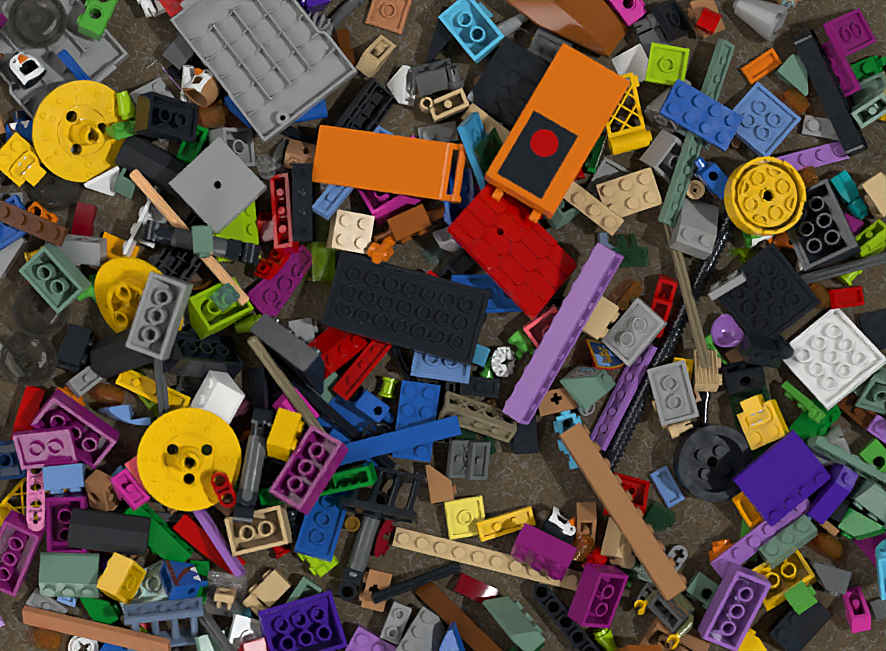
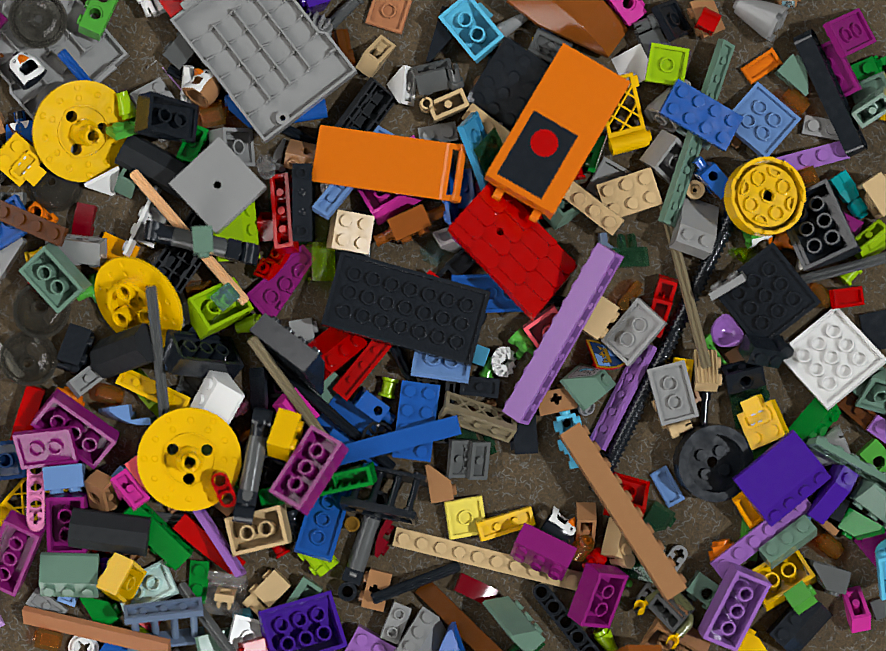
(159, 315): light grey slope -> none
(181, 580): blue torso -> none
(382, 251): orange plate -> none
(804, 403): bright green hinge -> none

